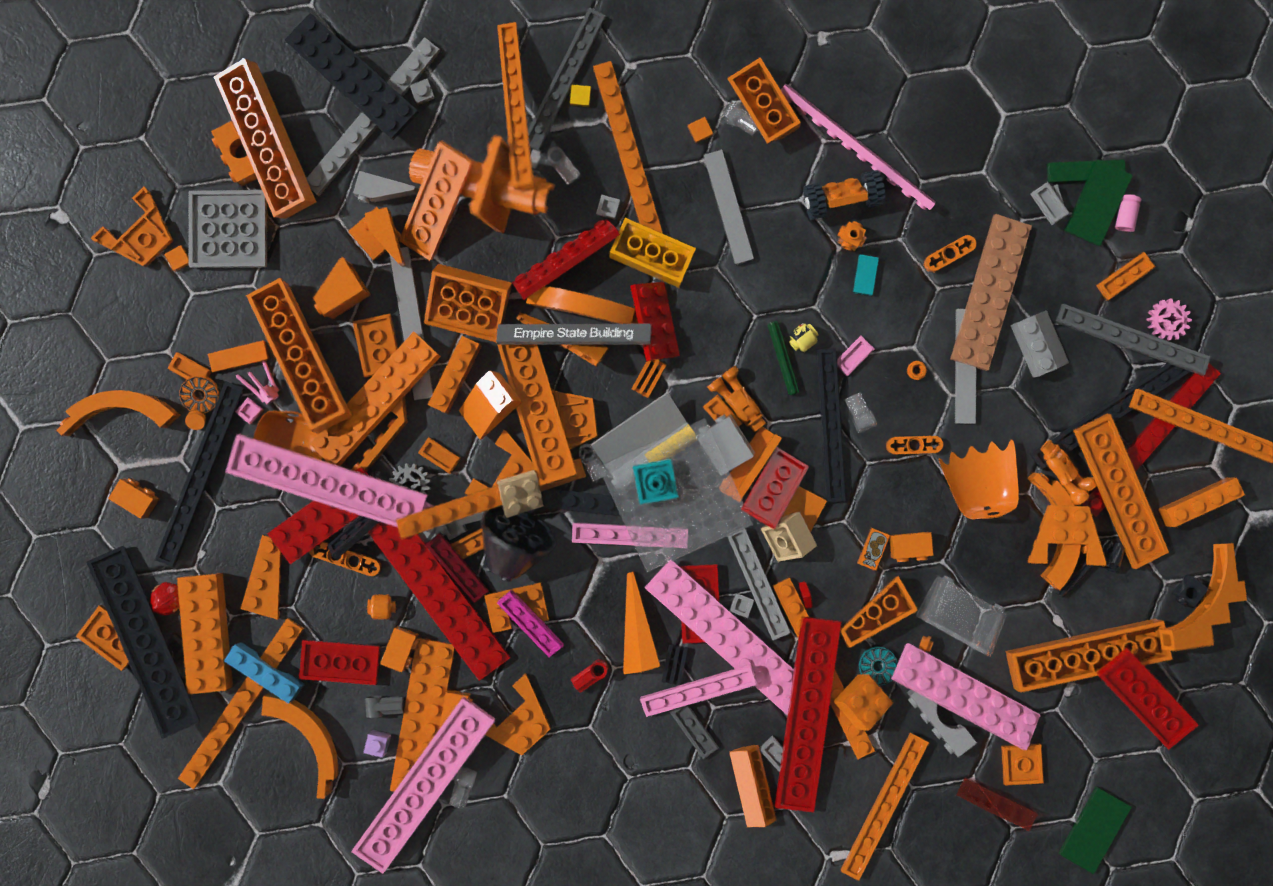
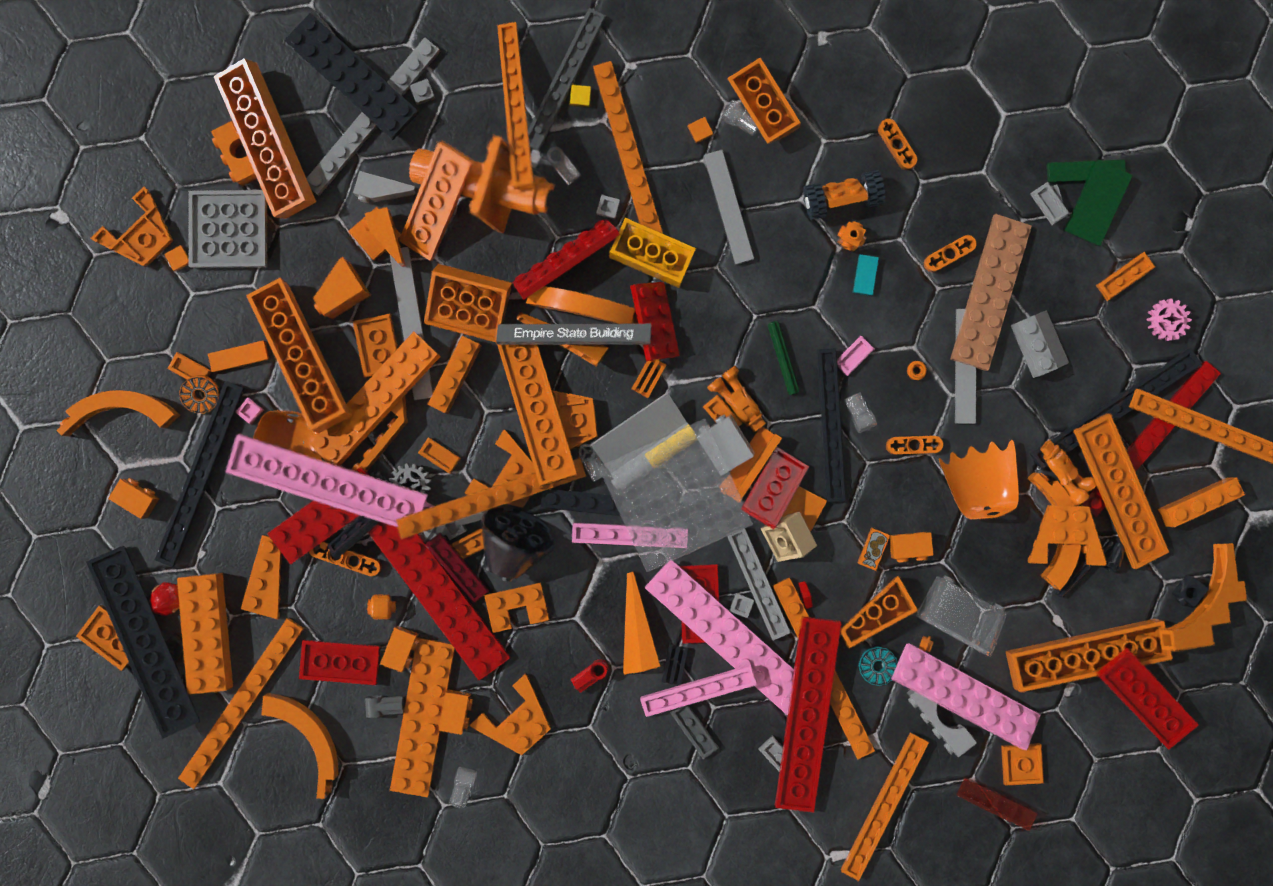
(195, 420): orange tile -> none
(251, 665): dark azure arch -> none
(267, 393): bright pink plant -> none
(377, 743): lavender brick -> none
(423, 785): bright pink plate -> none
(489, 403): orange slope -> none
(520, 493): tan plate -> none
(530, 623): dark pink tile -> none
(655, 481): teal plate -> none
(753, 786): orange brick -> none
(803, 337): light yellow head -> none
(851, 142): bright pink plate -> none
(863, 702): orange brick -> none
(886, 134): none -> orange beam
(1094, 830): dark green tile -> none
(1128, 213): bright pink piece -> none
(1133, 339): dark grey tile -> none

